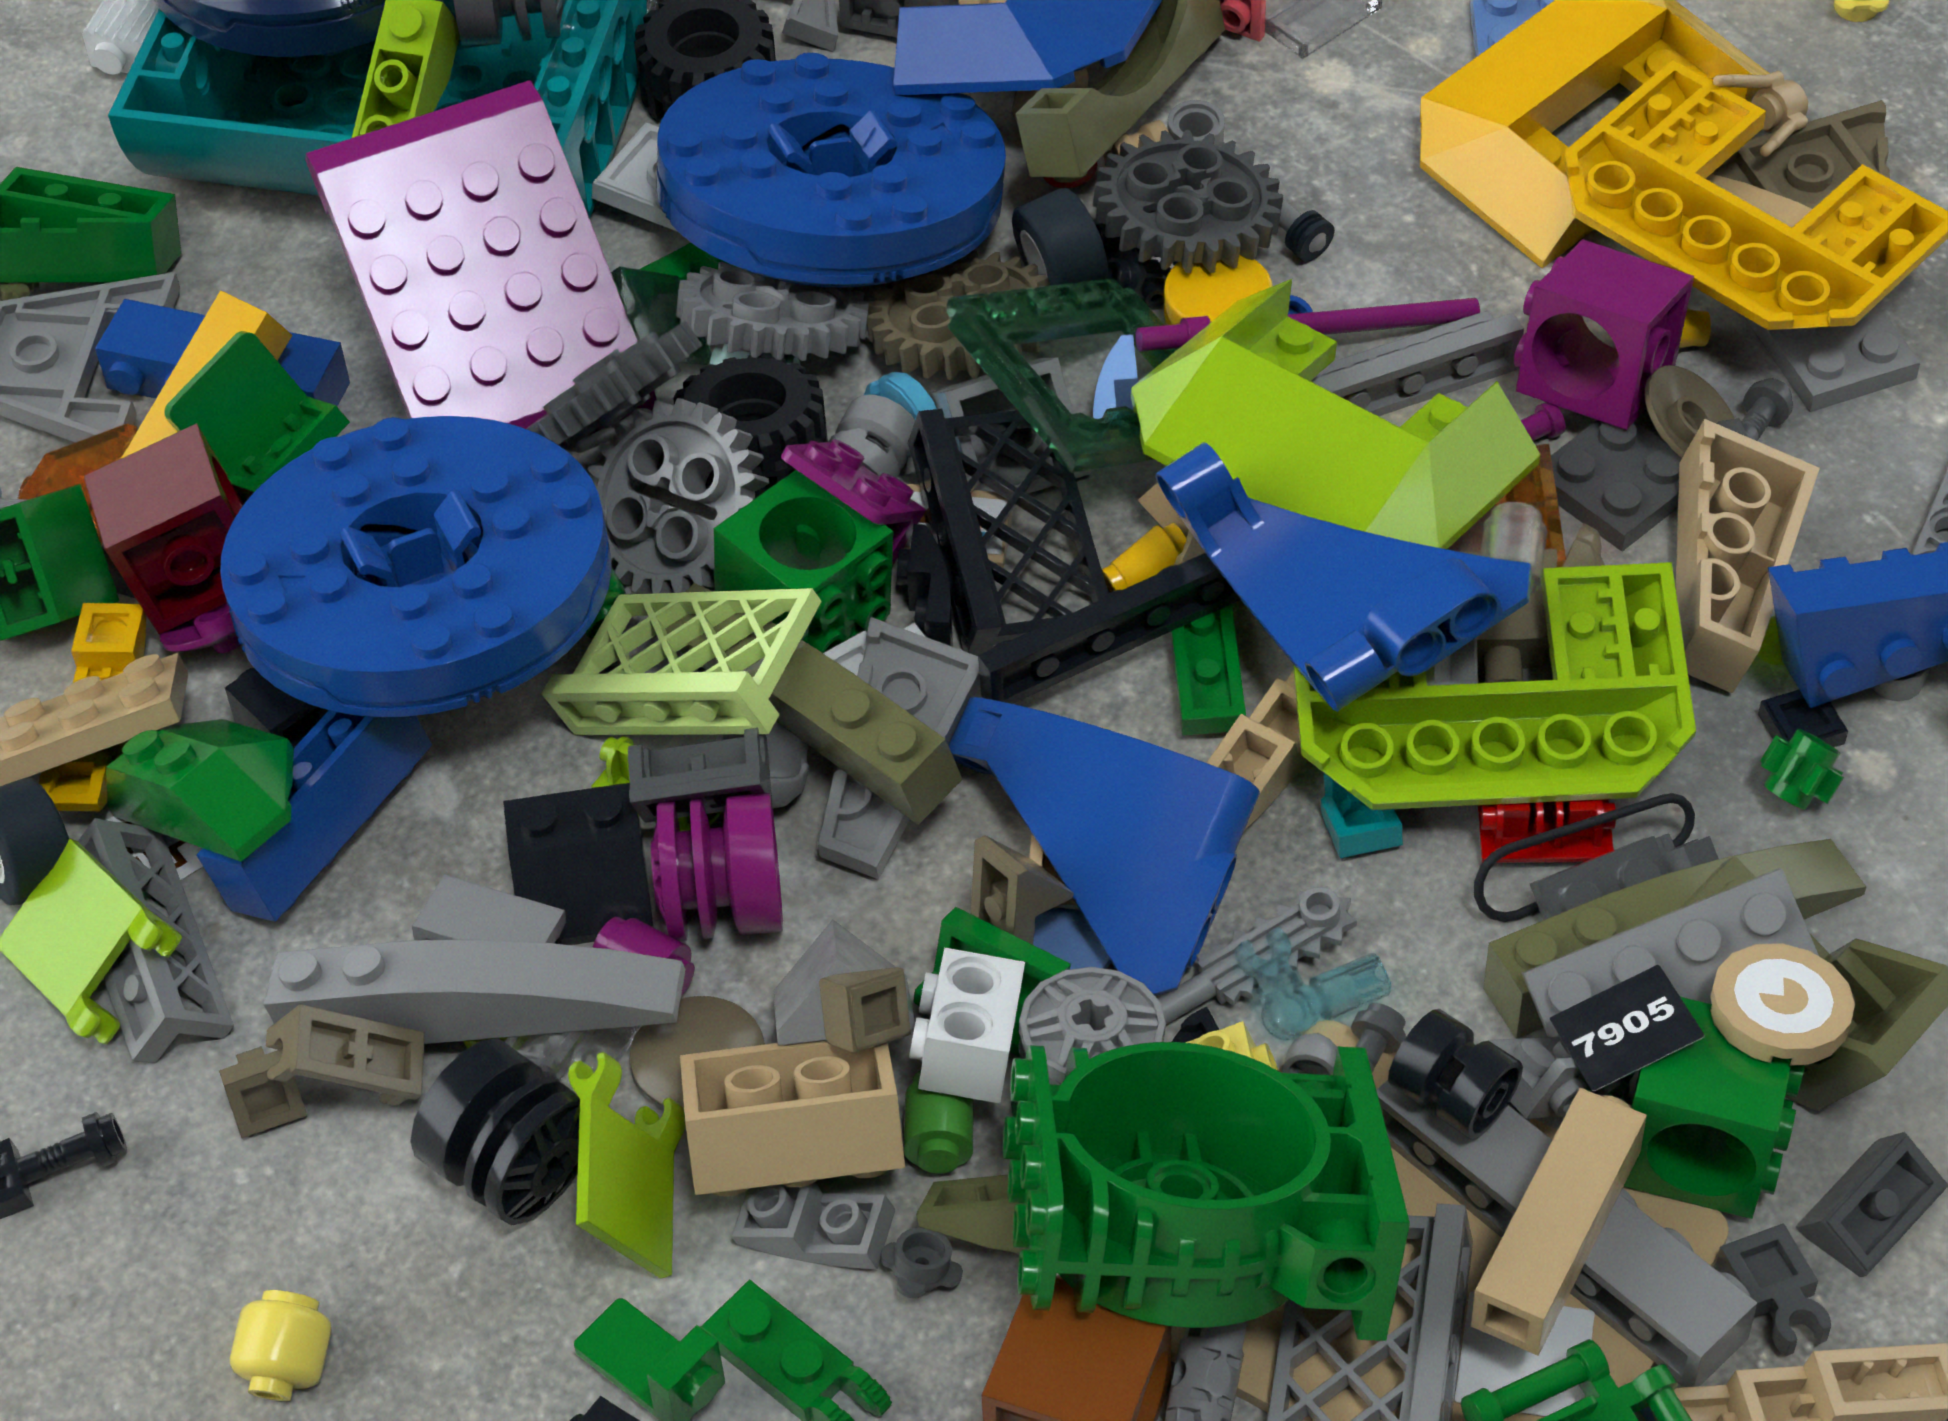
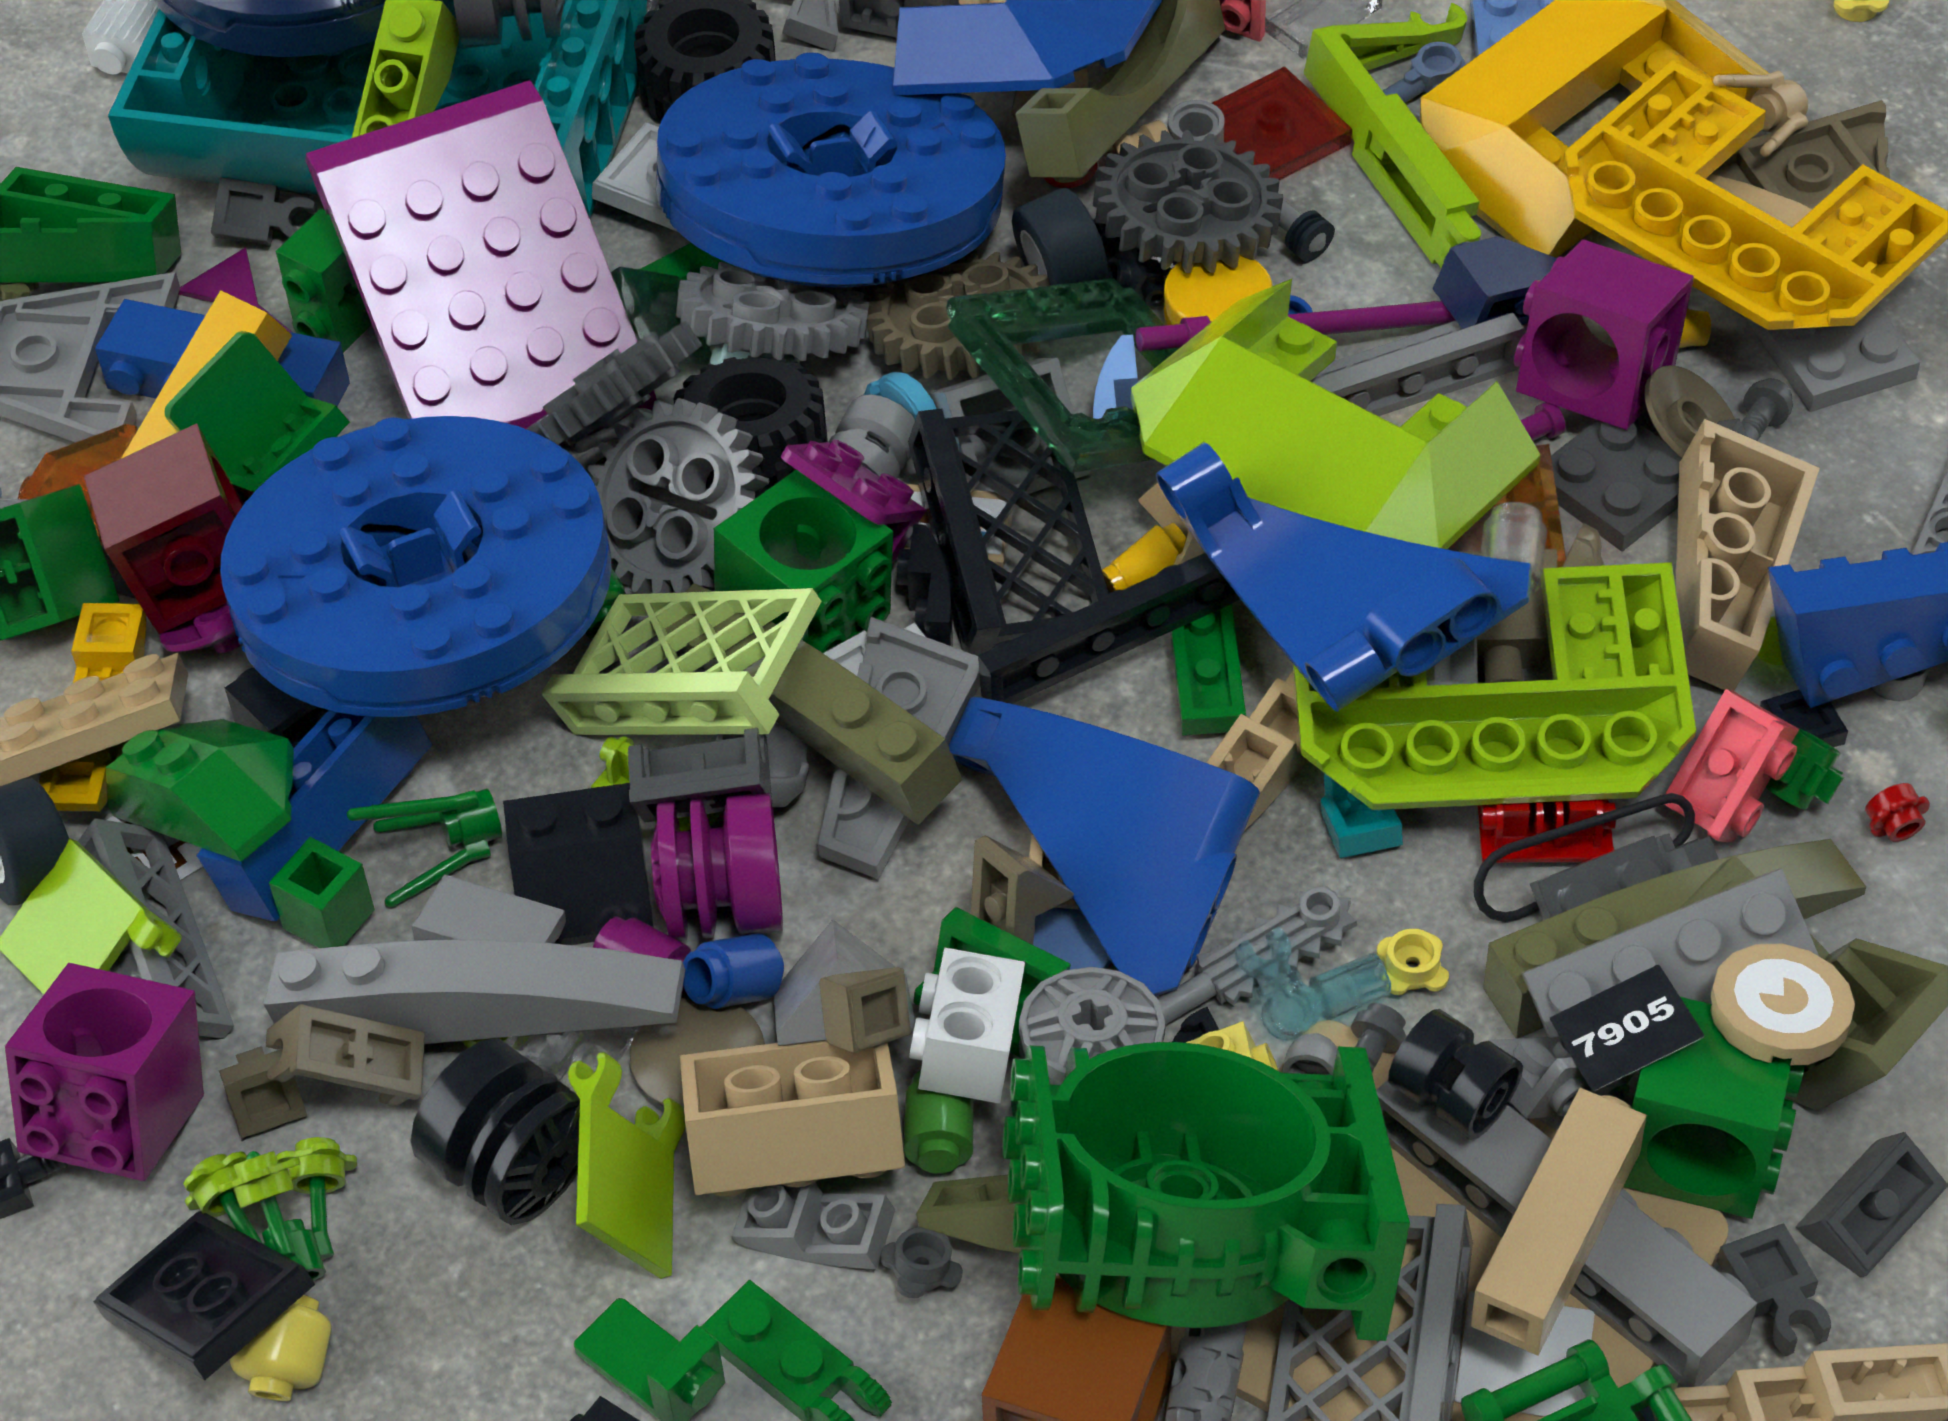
(105, 1071): none -> magenta brick
(203, 1294): none -> black tile
(229, 276): none -> magenta piece
(239, 1180): none -> lime plant
(252, 212): none -> dark grey plate
(321, 284): none -> green brick
(322, 895): none -> green brick
(465, 819): none -> green plant
(733, 971): none -> blue brick
(1282, 123): none -> clear red plate
(1387, 136): none -> lime hinge
(1414, 947): none -> light yellow plate
(1428, 69): none -> sand blue plate
(1489, 279): none -> dark blue slope
(1732, 766): none -> coral bracket
(1897, 812): none -> red plate

